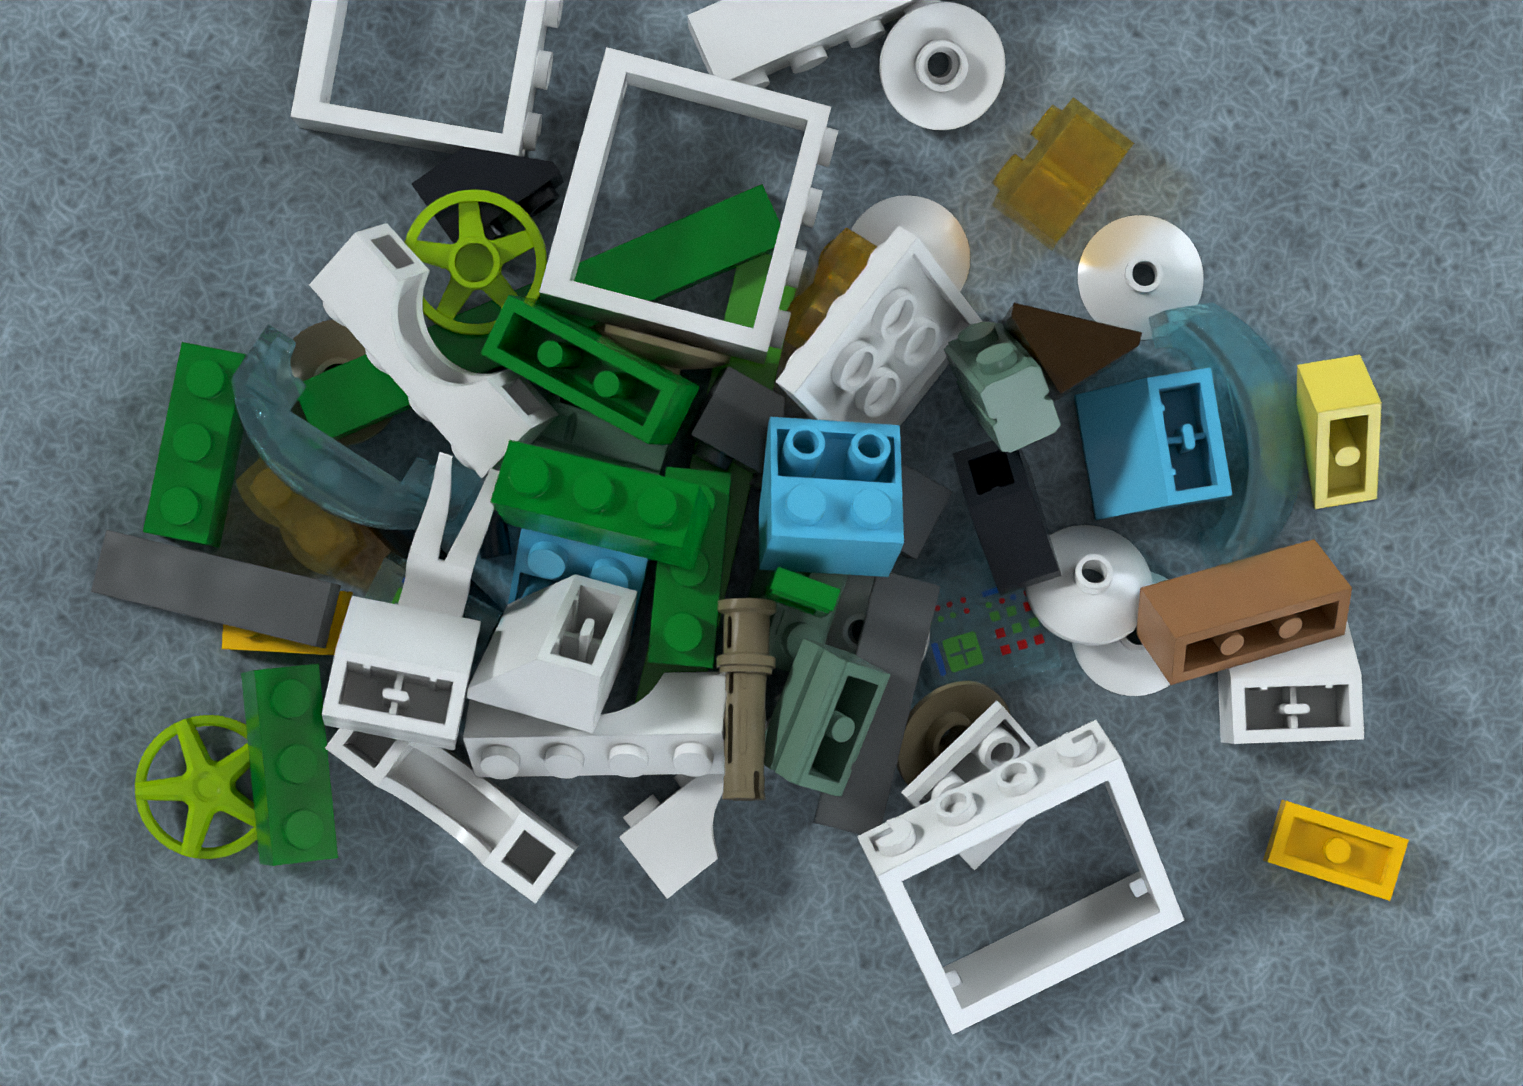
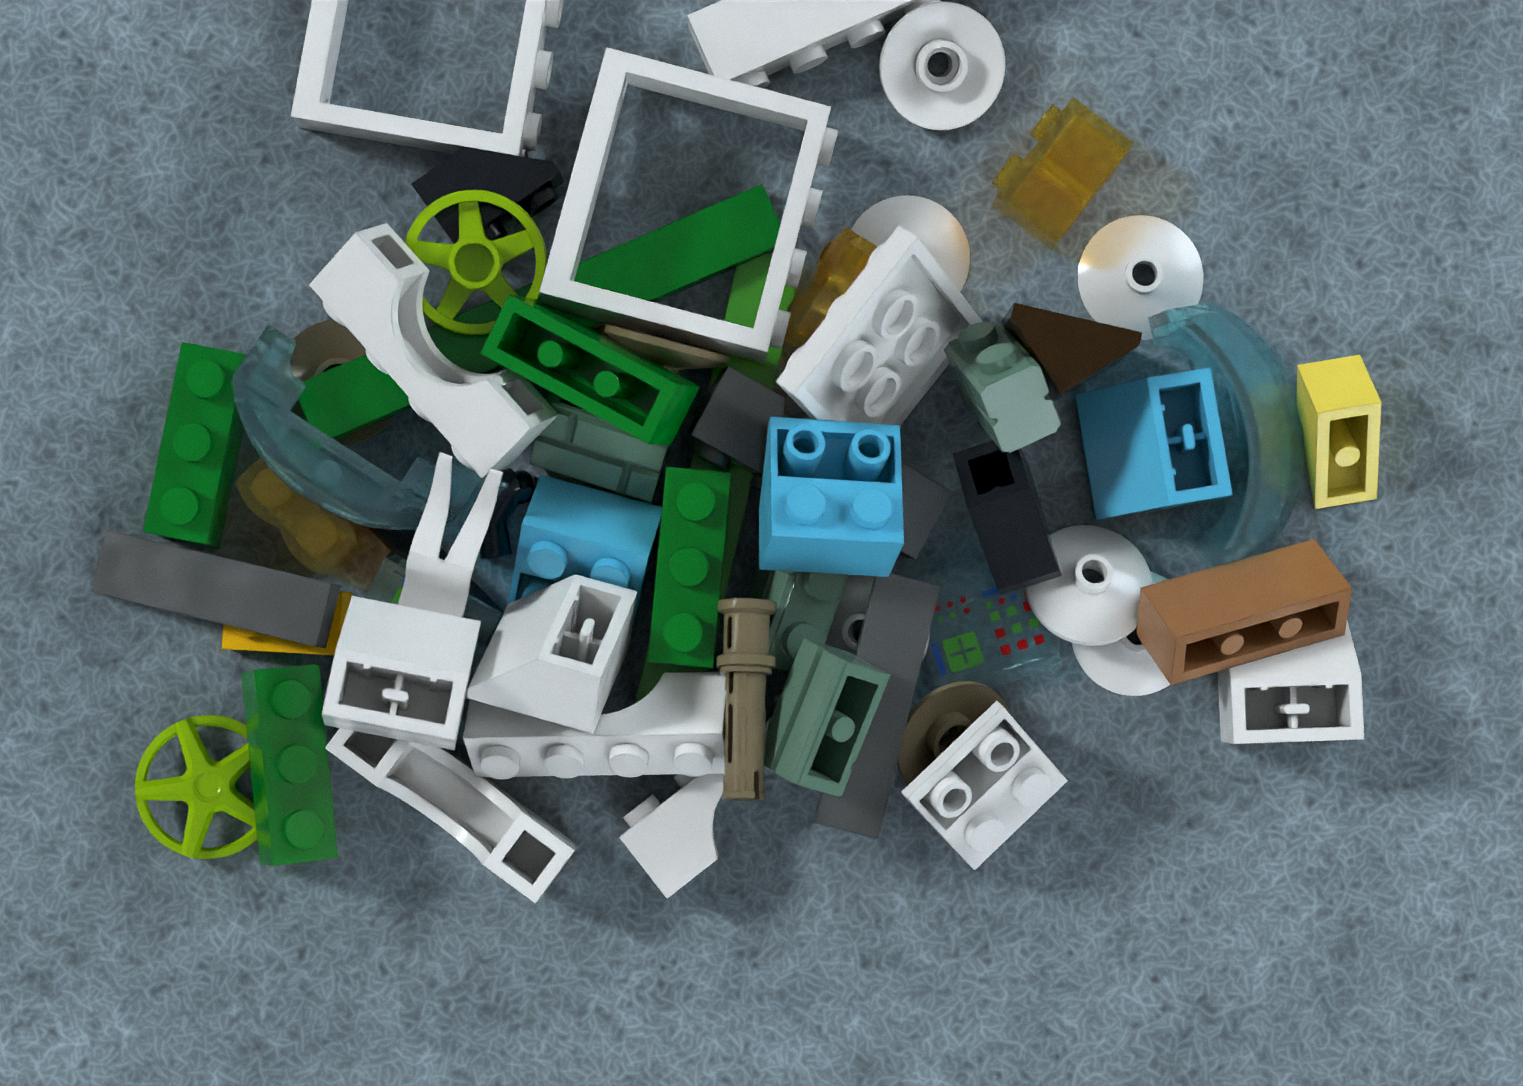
(601, 504): green brick -> none
(801, 593): green tile -> none
(1058, 943): white window -> none
(1336, 850): yellow plate -> none

